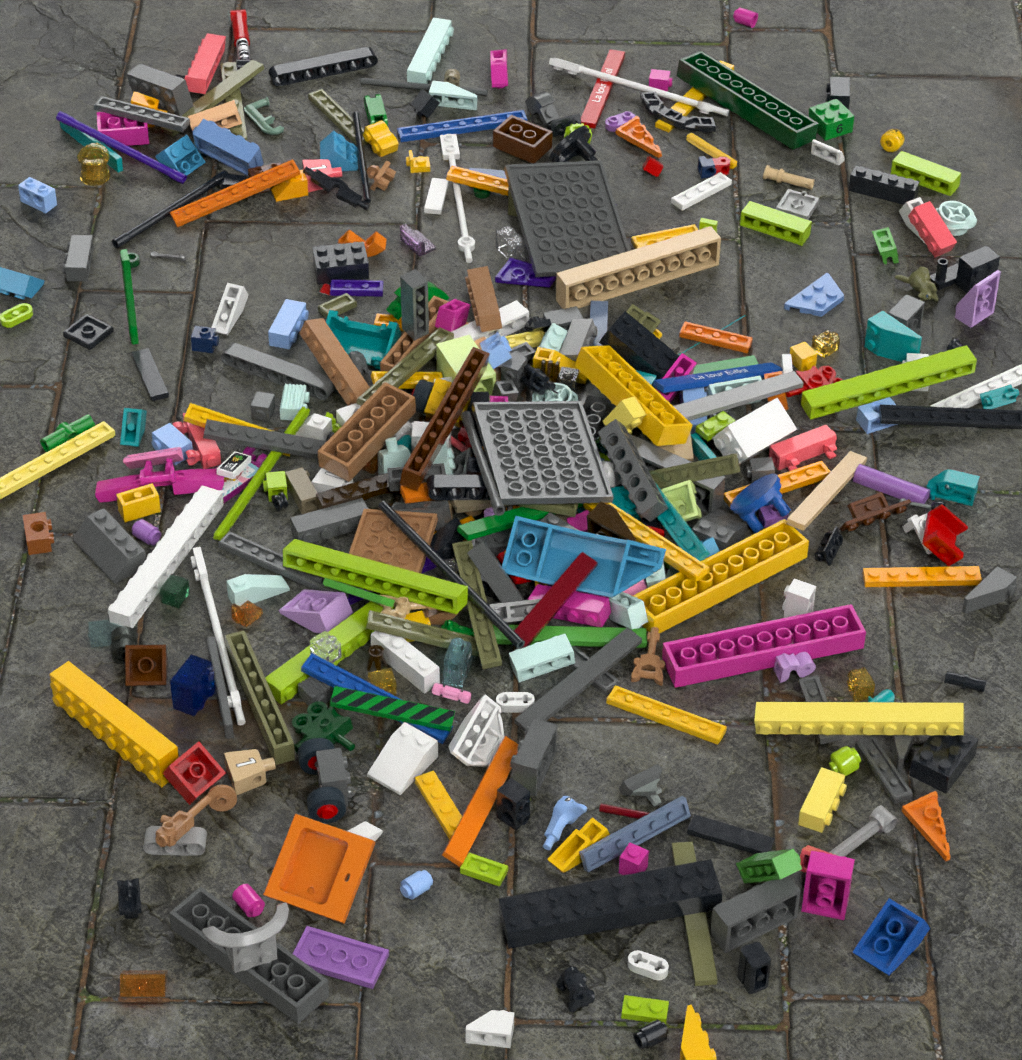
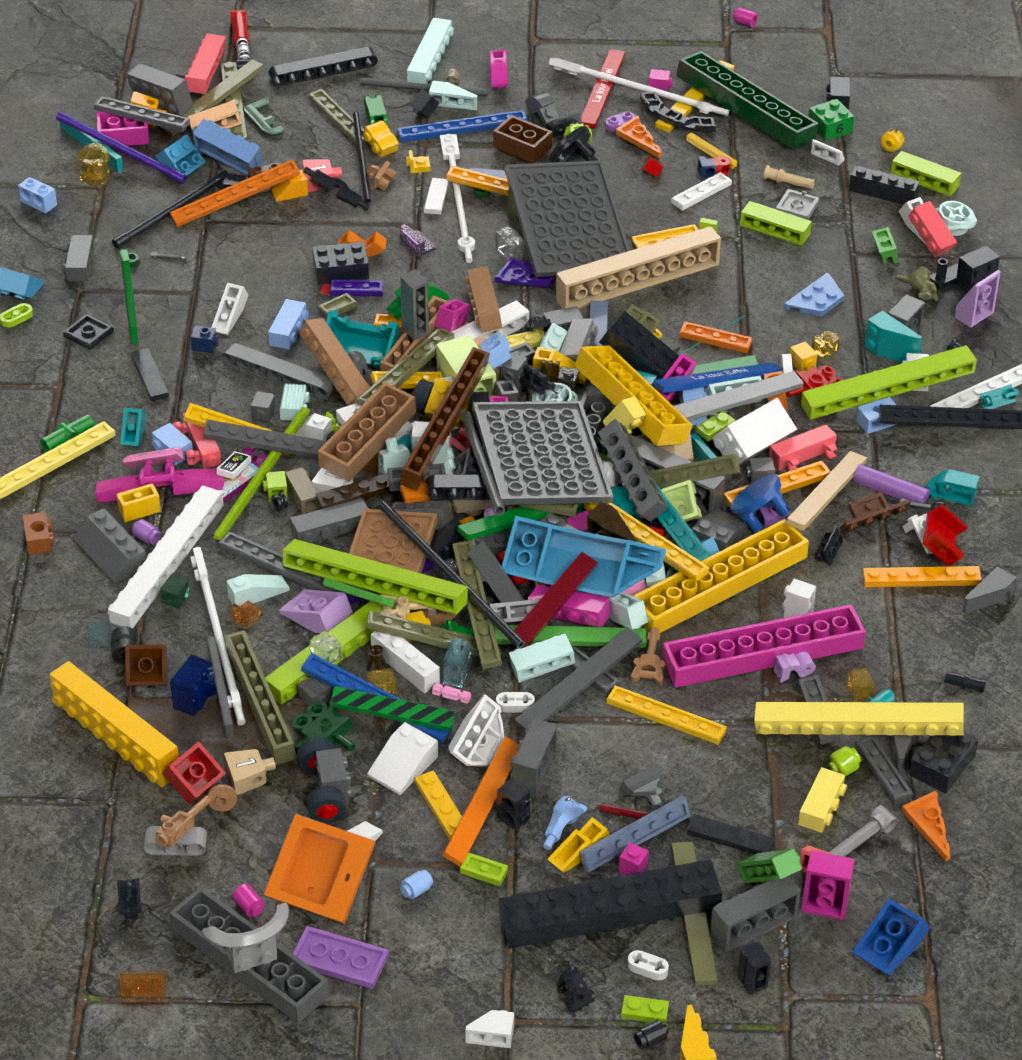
(339, 152): dark azure slope -> none

